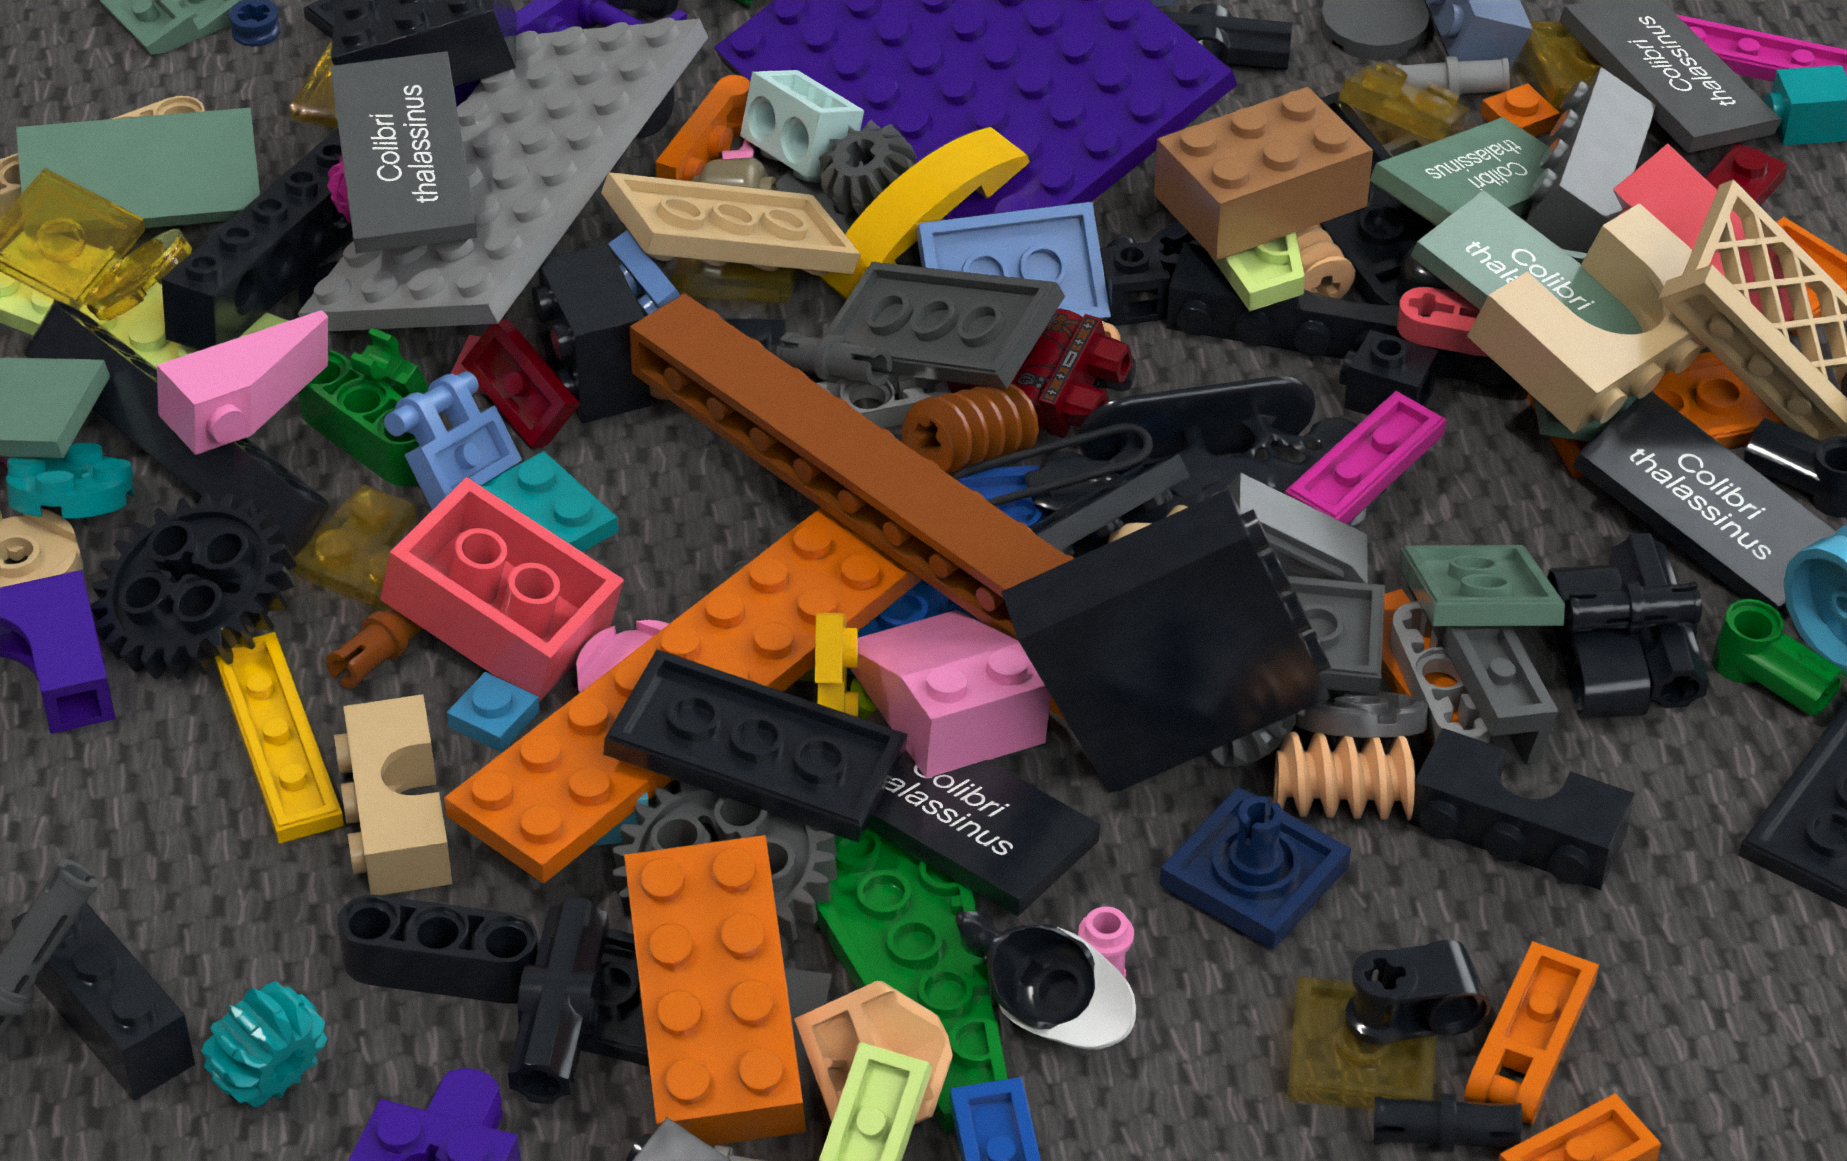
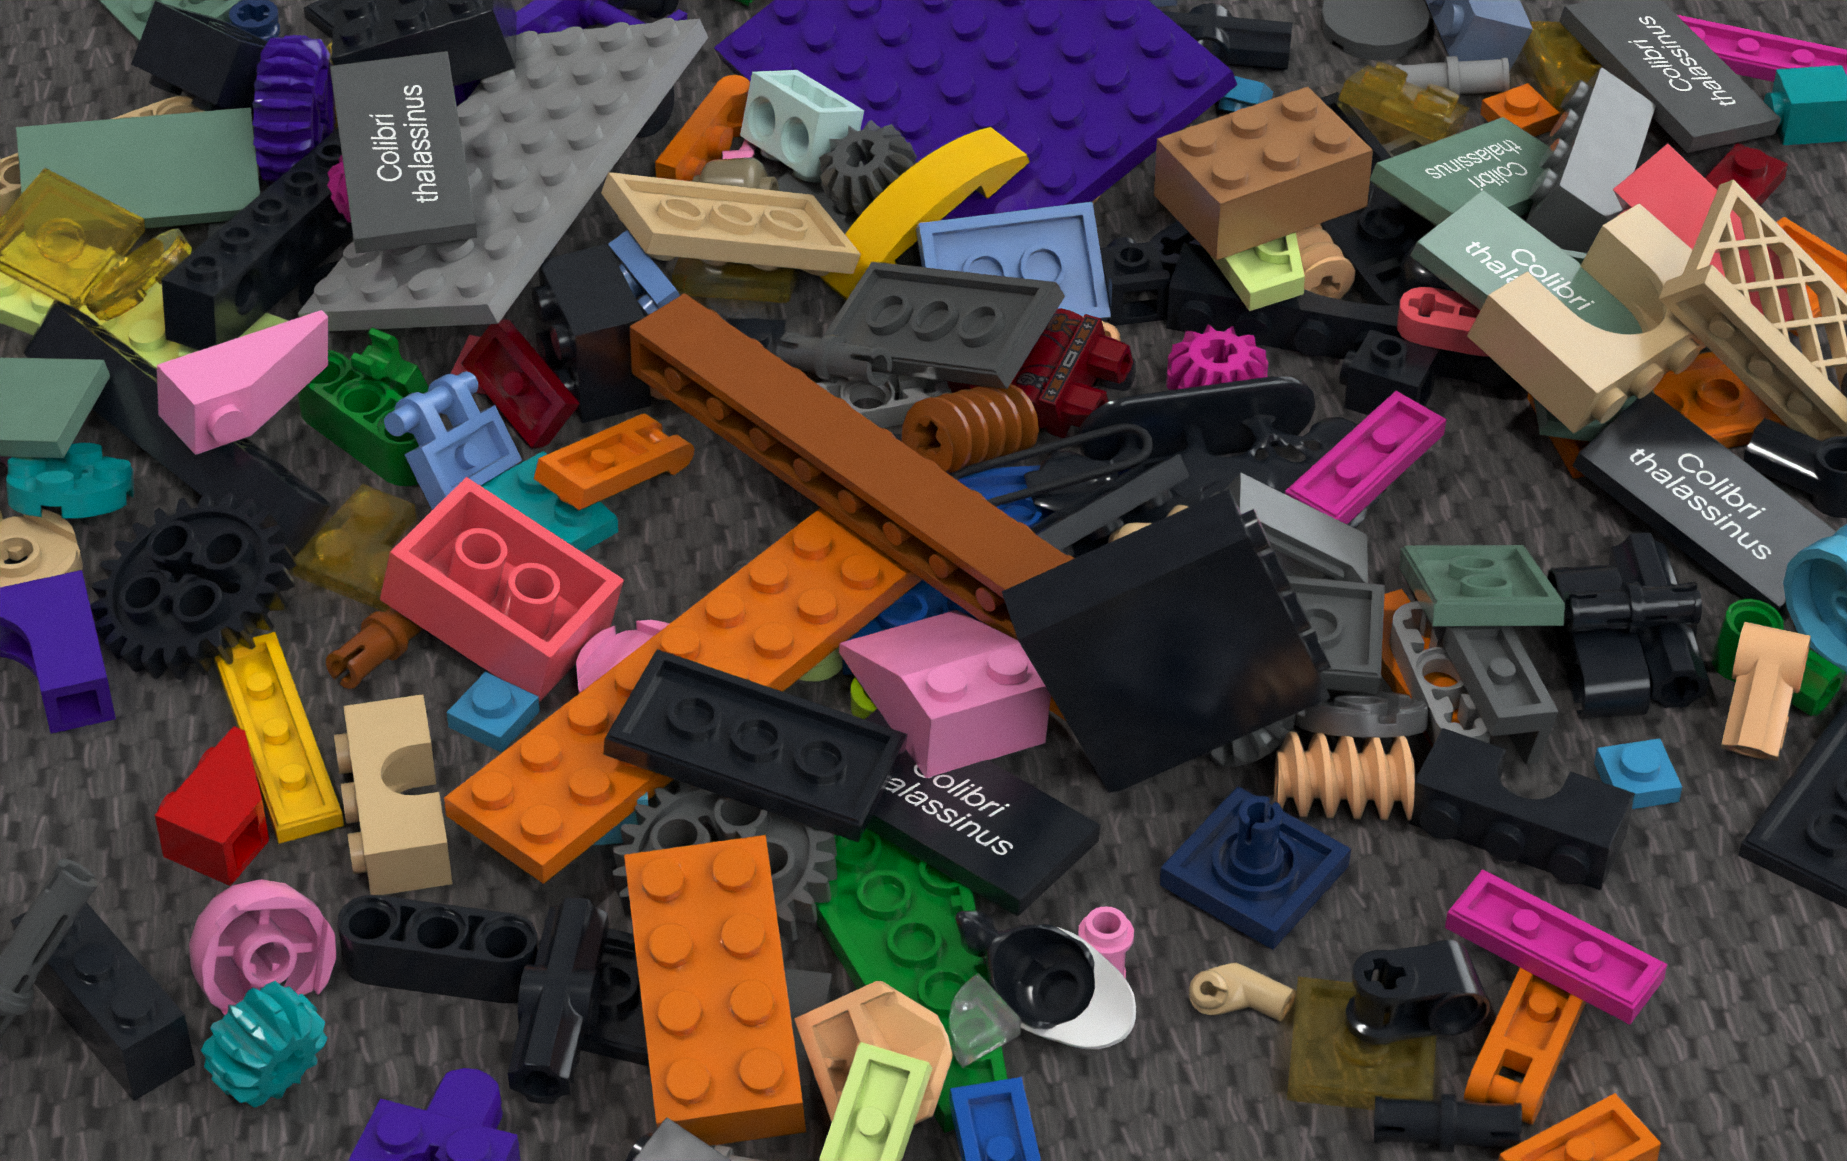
(200, 57): none -> black brick
(217, 813): none -> red slope
(259, 937): none -> bright pink cylinder
(291, 103): none -> dark purple gear
(612, 461): none -> orange plate
(835, 652): yellow plate -> none
(980, 1021): none -> clear tile
(1214, 359): none -> dark pink gear
(1239, 987): none -> tan arm
(1244, 95): none -> dark azure plate
(1556, 946): none -> dark pink tile
(1641, 769): none -> dark azure plate
(1766, 673): none -> light nougat piece

